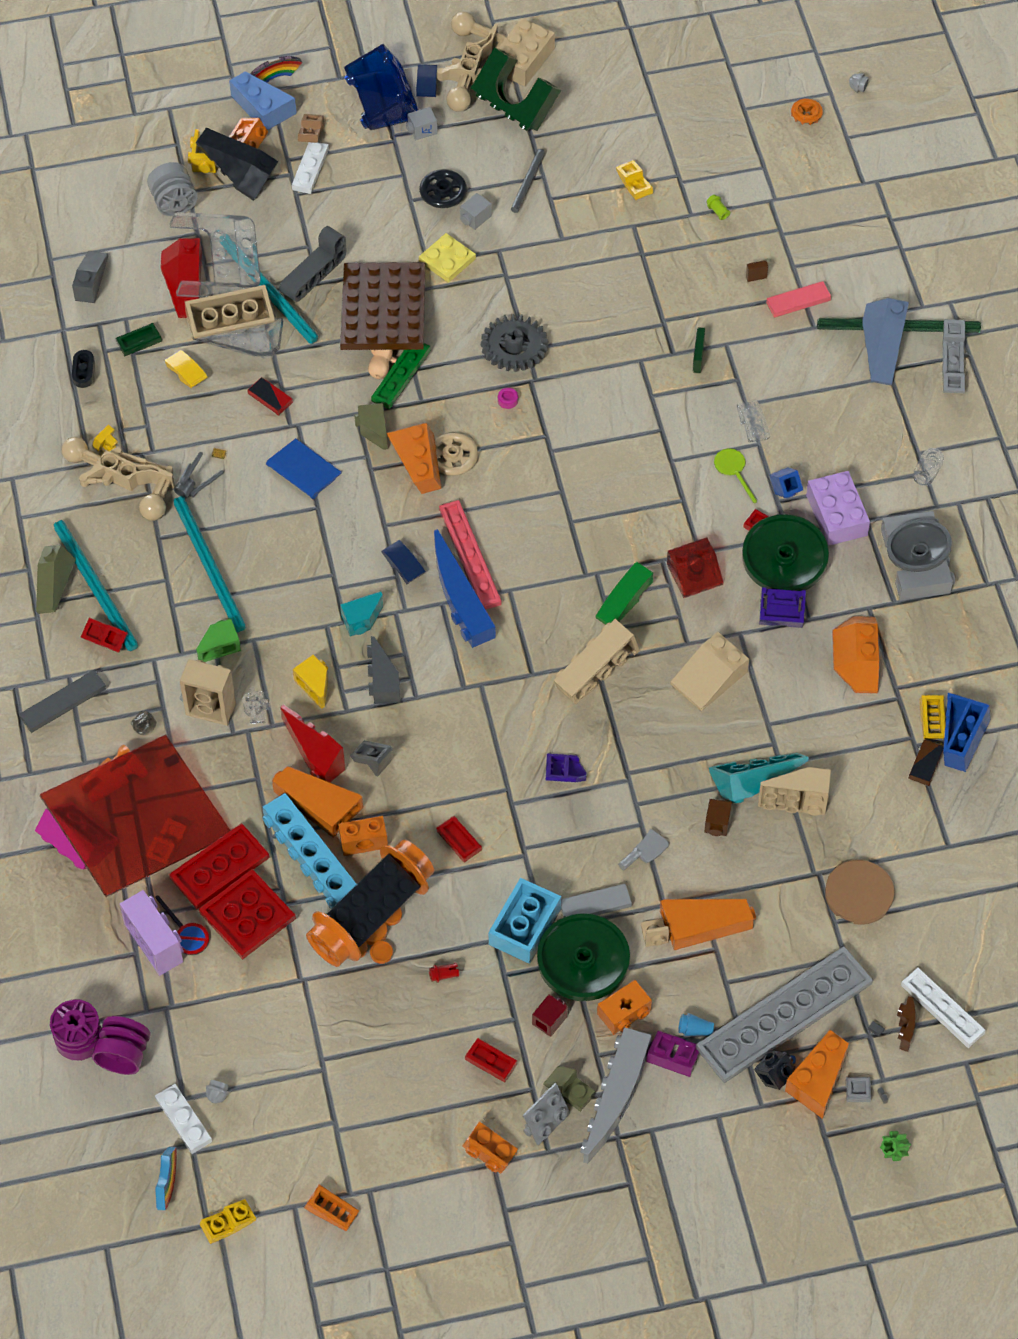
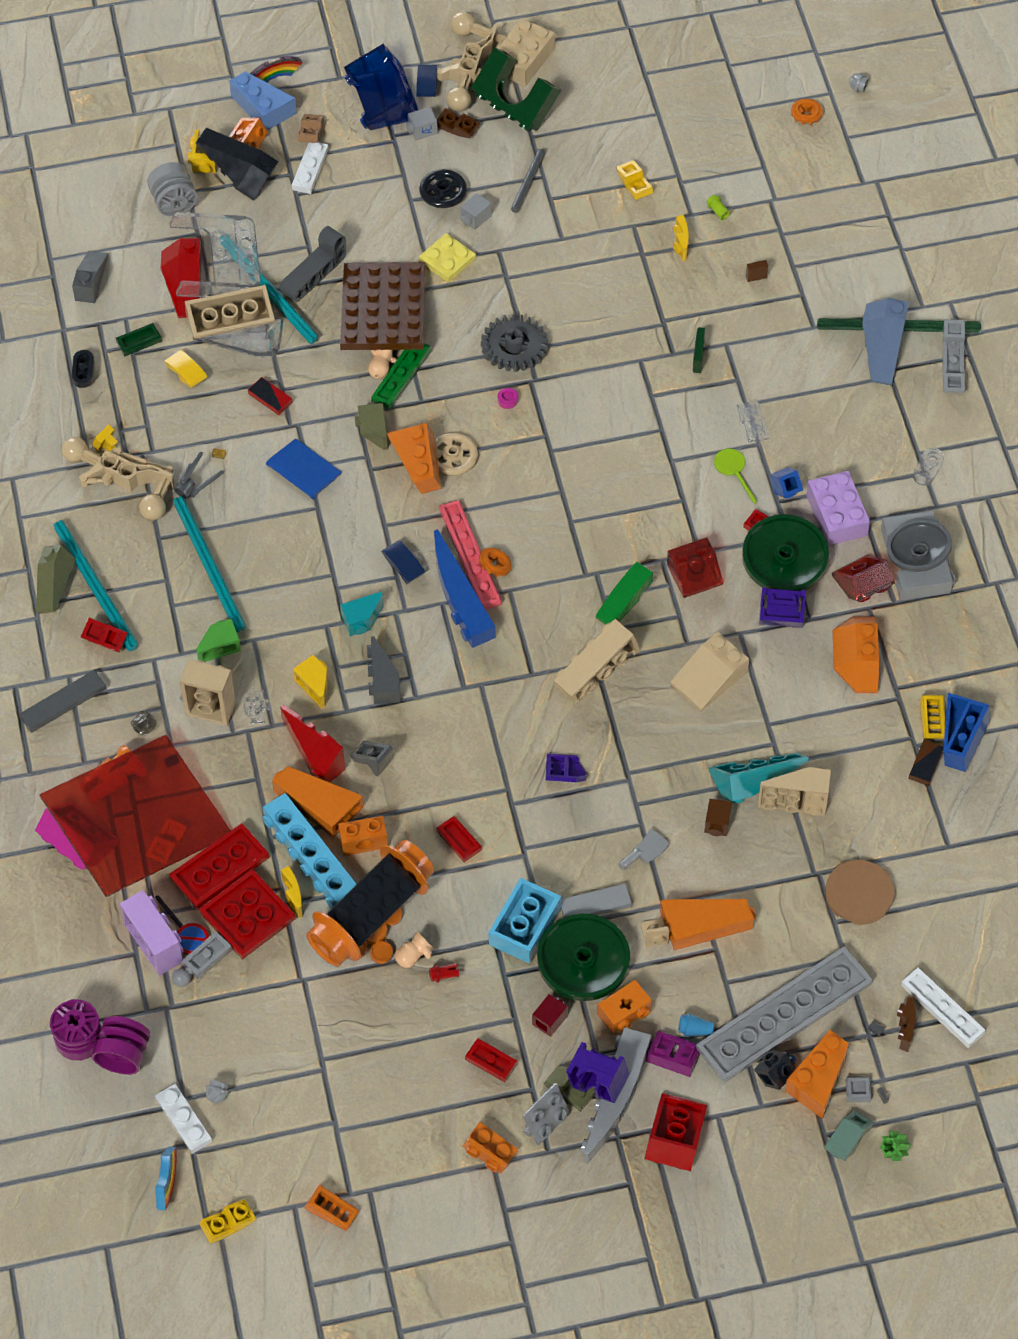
(202, 959): none -> light grey plate
(293, 895): none -> yellow slope
(411, 951): none -> light nougat animal
(454, 124): none -> reddish brown slope
(503, 562): none -> orange gear
(597, 1071): none -> dark purple piece
(675, 1132): none -> red slope
(681, 240): none -> yellow slope
(798, 299): coral tile -> none
(847, 1135): none -> sand green slope
(864, 577): none -> clear red slope

